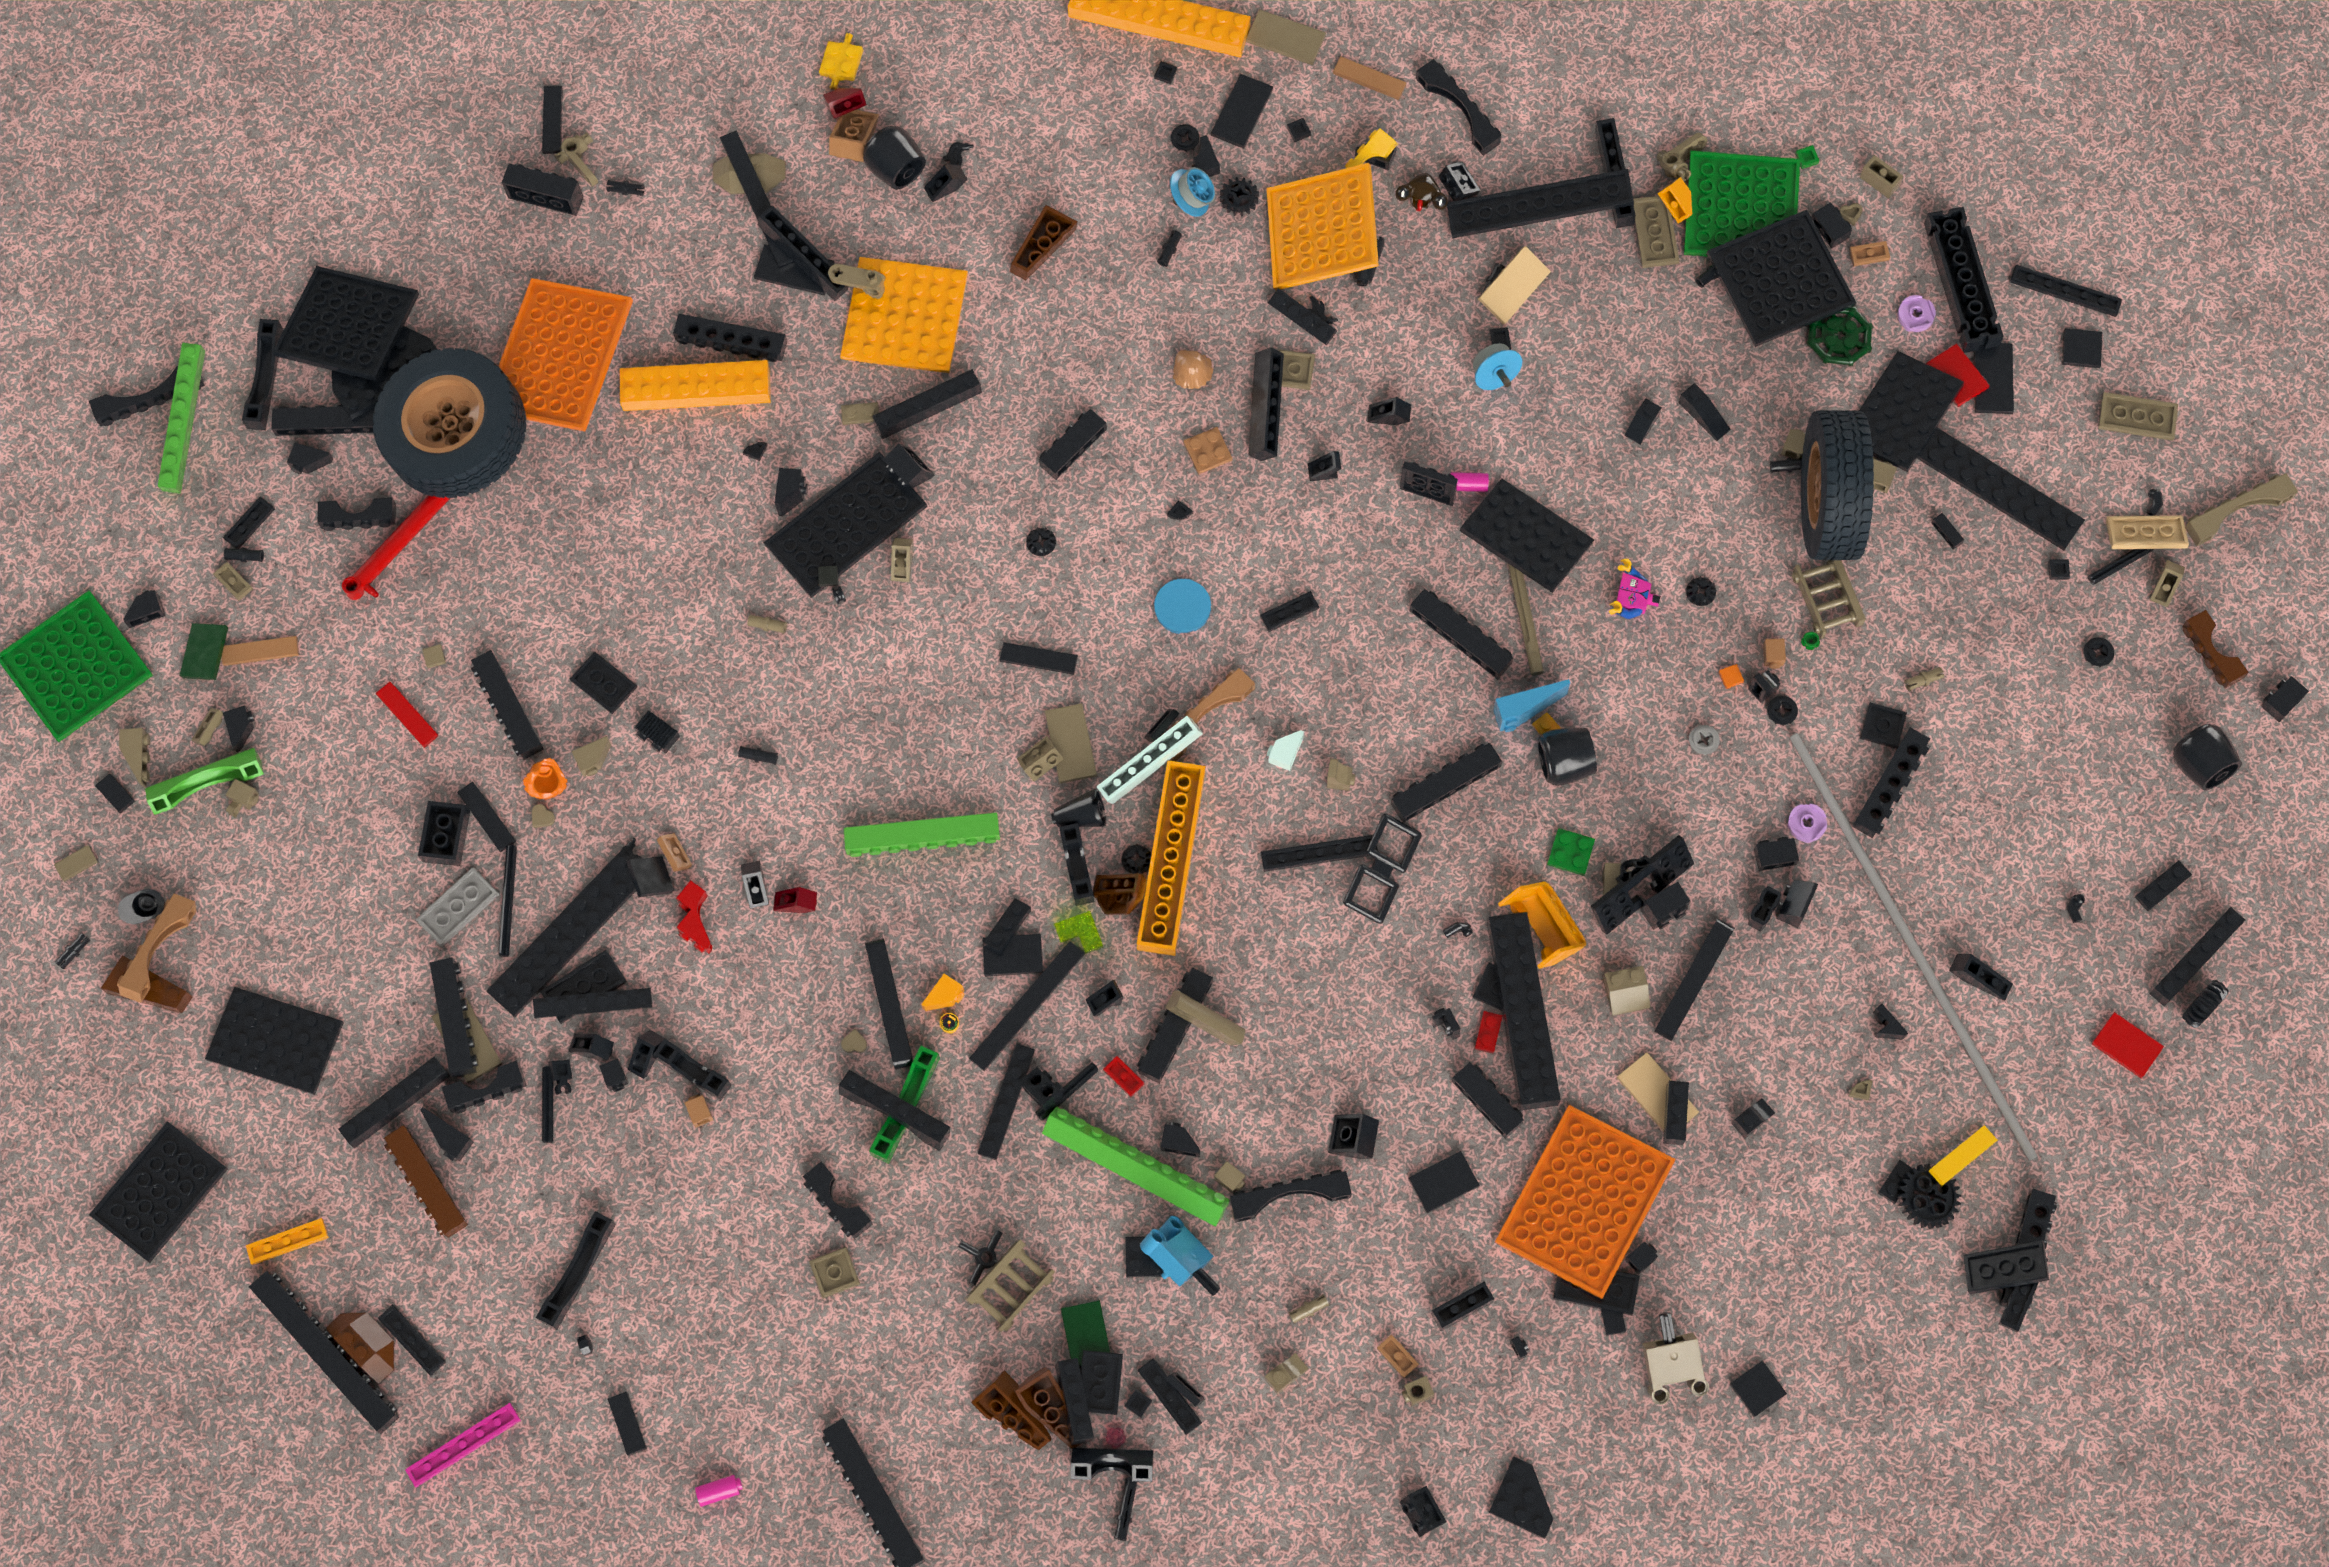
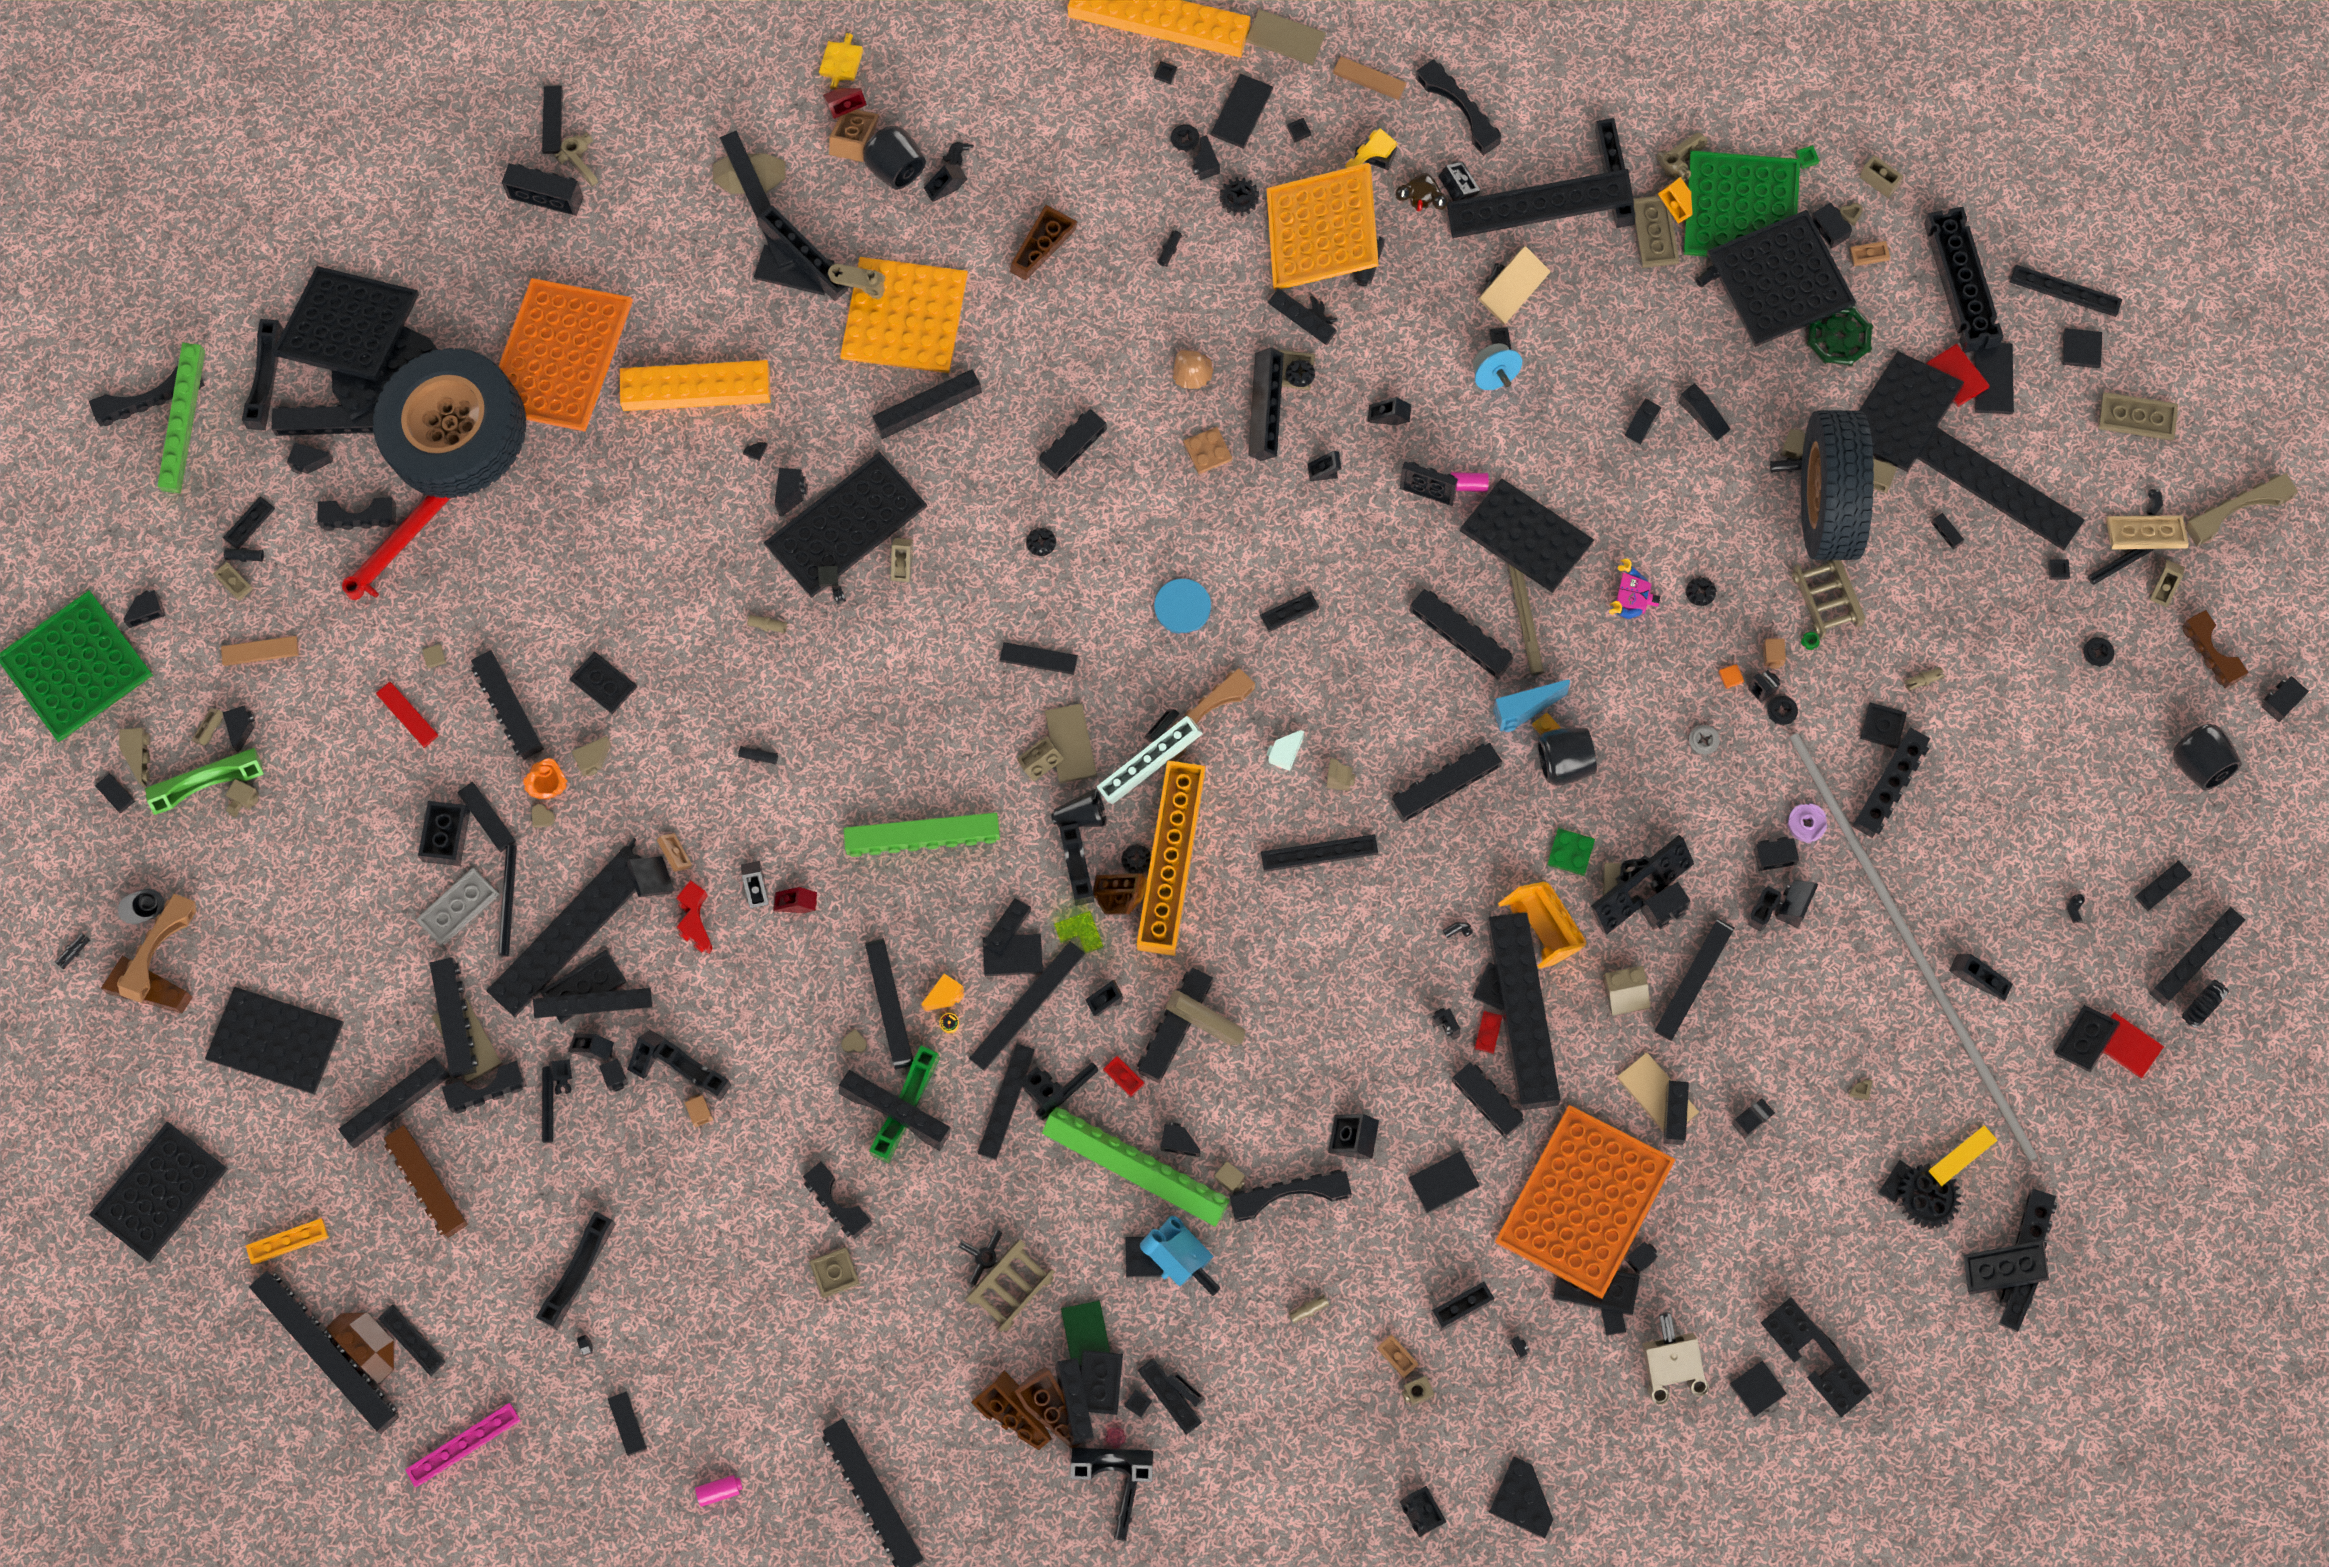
(76, 863): dark tan tile -> none
(203, 651): dark green tile -> none
(449, 1139): black slope -> none
(625, 188): black pin -> none
(656, 732): black brick -> none
(686, 324): black brick -> none
(859, 413): dark tan plate -> none
(907, 466): black slope -> none
(1179, 511): black tile -> none
(1192, 191): dark azure piece -> none
(1285, 1373): dark tan arch -> none
(1294, 378): none -> black gear
(1382, 868): black bar -> none
(1840, 1382): none -> black plate
(1892, 1028): black slope -> none
(1922, 306): lavender plate -> none
(2087, 1038): none -> black tile

